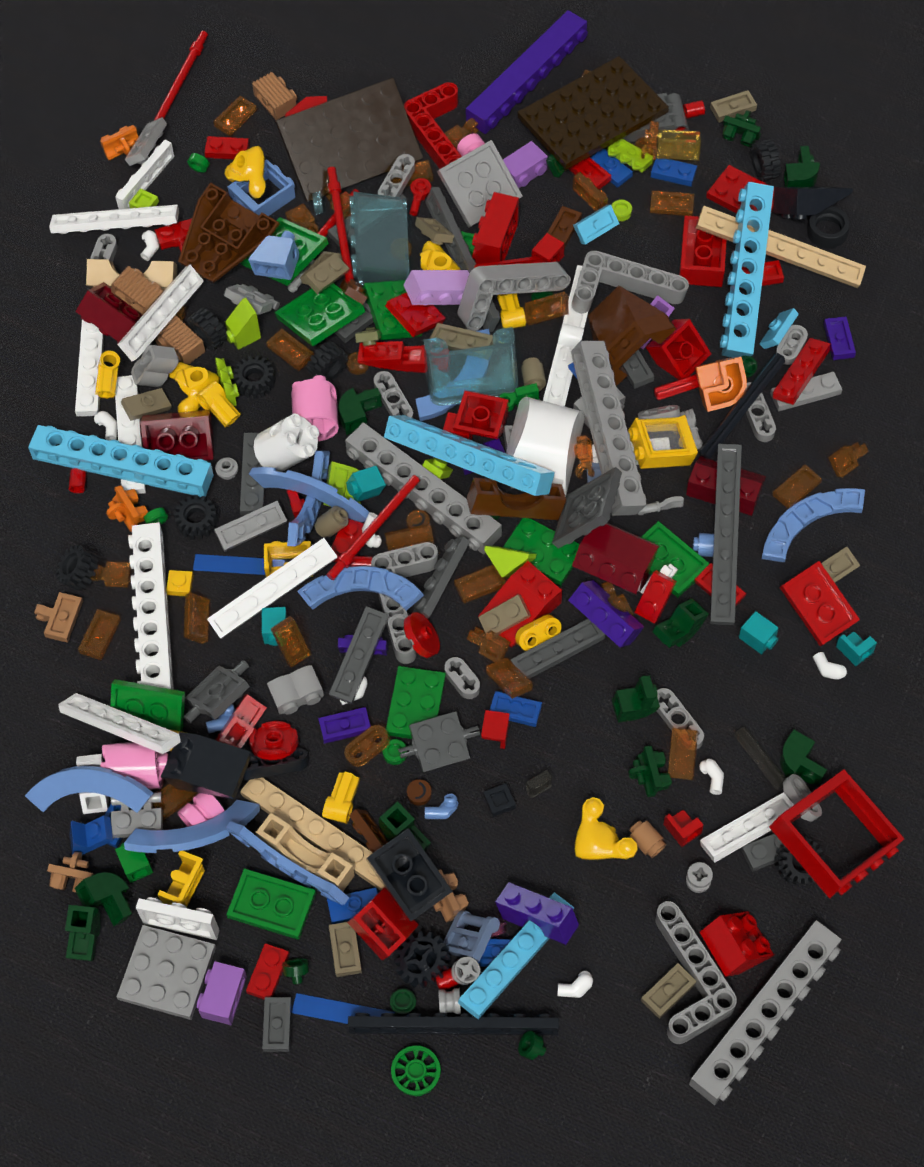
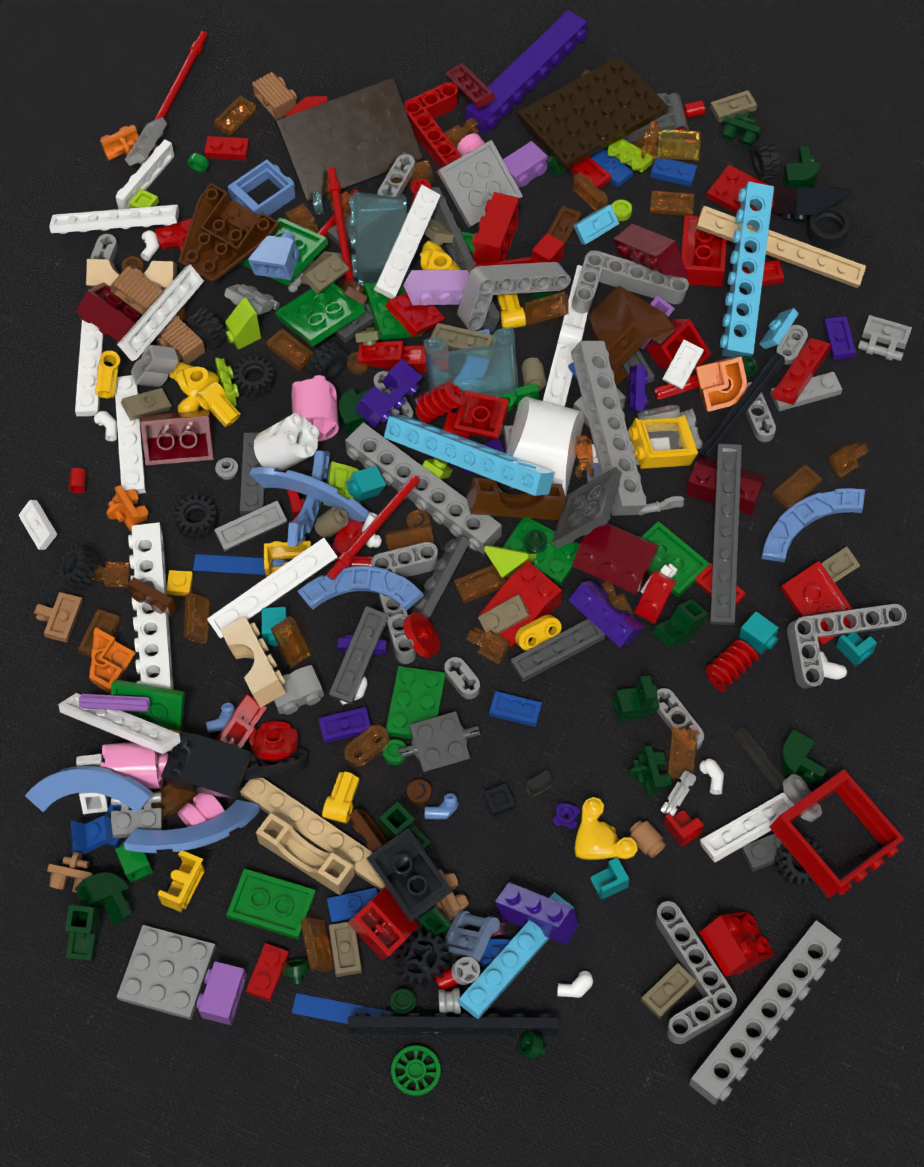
(37, 524): none -> white plate
(108, 660): none -> orange slope
(109, 464): medium azure brick -> none
(111, 702): none -> medium lavender axle
(133, 262): none -> clear orange tile
(144, 593): none -> reddish brown plate
(155, 516): green tile -> none
(177, 918): white plate -> none
(217, 692): dark grey plate -> none
(249, 167): yellow head -> none
(262, 679): none -> tan arch
(277, 1024): dark grey plate -> none
(285, 865): medium blue tile -> none
(317, 944): none -> clear orange plate
(377, 406): none -> dark purple arch
(407, 242): none -> white plate
(434, 921): none -> dark green slope
(439, 401): none -> red piece
(470, 86): none -> dark red plate
(496, 727): red panel -> none
(509, 677): clear orange plate -> none
(535, 541): none -> dark green plate
(572, 811): none -> dark purple plate
(610, 880): none -> teal panel
(637, 381): none -> dark purple plate
(650, 250): none -> dark red slope
(678, 793): none -> light grey axle
(683, 364): none -> white plate
(698, 883): light grey wheel -> none
(704, 544): medium blue brick -> none
(730, 664): none -> red piece
(836, 627): none -> light grey beam
(884, 332): none -> light grey plate

